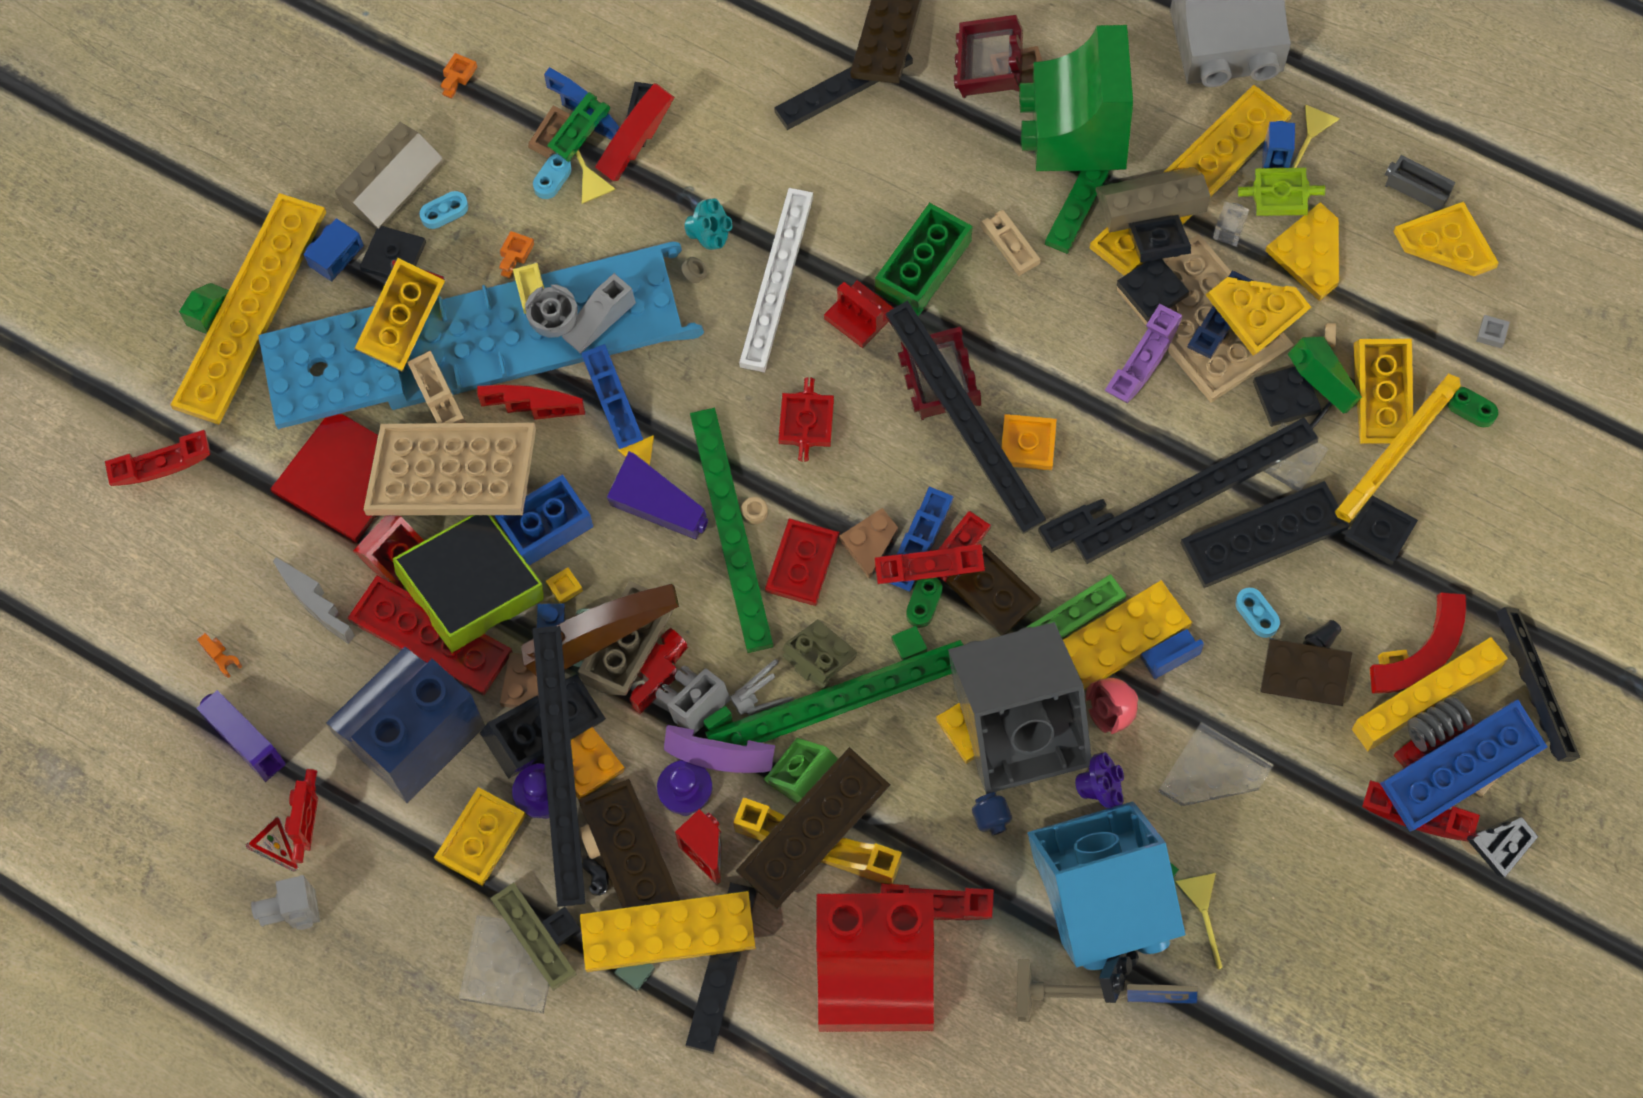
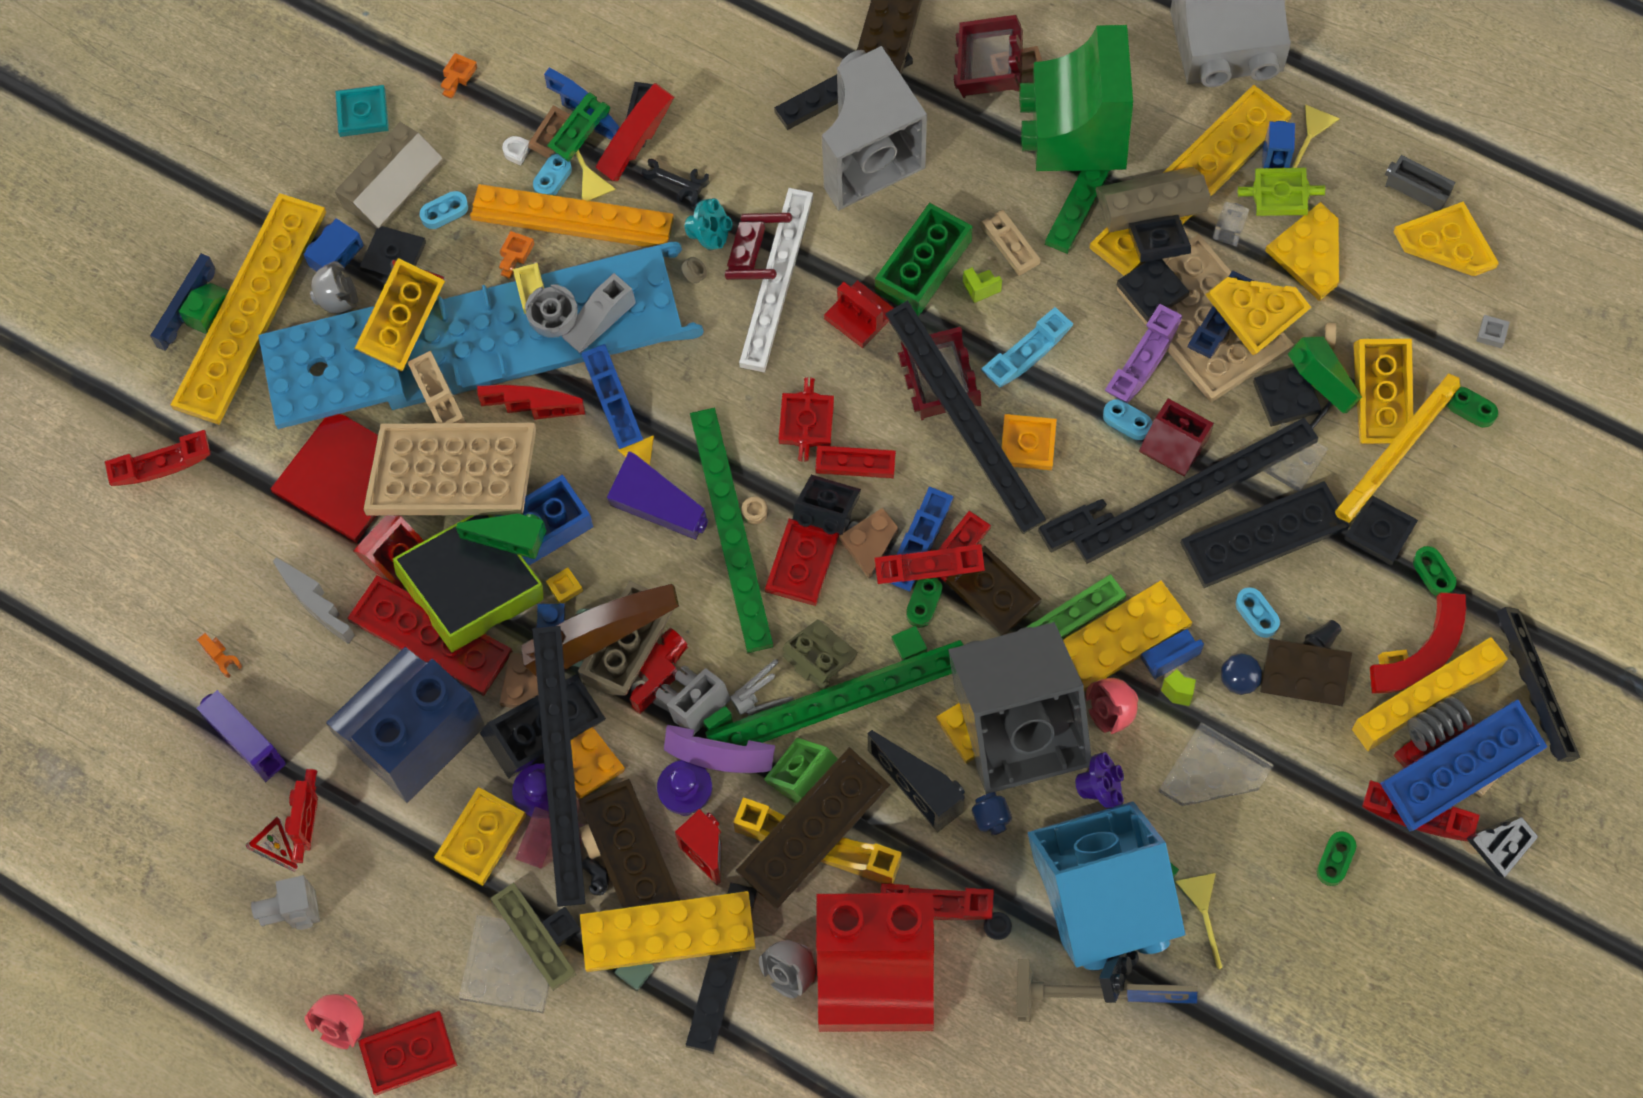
(171, 320): none -> dark blue plate
(333, 290): none -> light grey cylinder
(337, 1019): none -> coral cylinder
(362, 110): none -> teal tile
(407, 1053): none -> red tile
(509, 533): none -> green slope
(516, 149): none -> white tile
(537, 839): none -> clear pink tile
(571, 216): none -> light orange plate
(690, 188): none -> black bar
(747, 245): none -> dark red plate
(789, 966): none -> light grey cylinder
(826, 504): none -> black plate
(855, 461): none -> red plate
(876, 130): none -> light grey brick
(924, 785): none -> black slope
(981, 285): none -> lime panel
(998, 927): none -> black plate
(1028, 350): none -> medium azure slope
(1126, 419): none -> medium azure plate
(1176, 437): none -> dark red slope
(1178, 688): none -> lime piece
(1241, 674): none -> dark blue hair
(1335, 859): none -> green plate
(1436, 572): none -> green plate

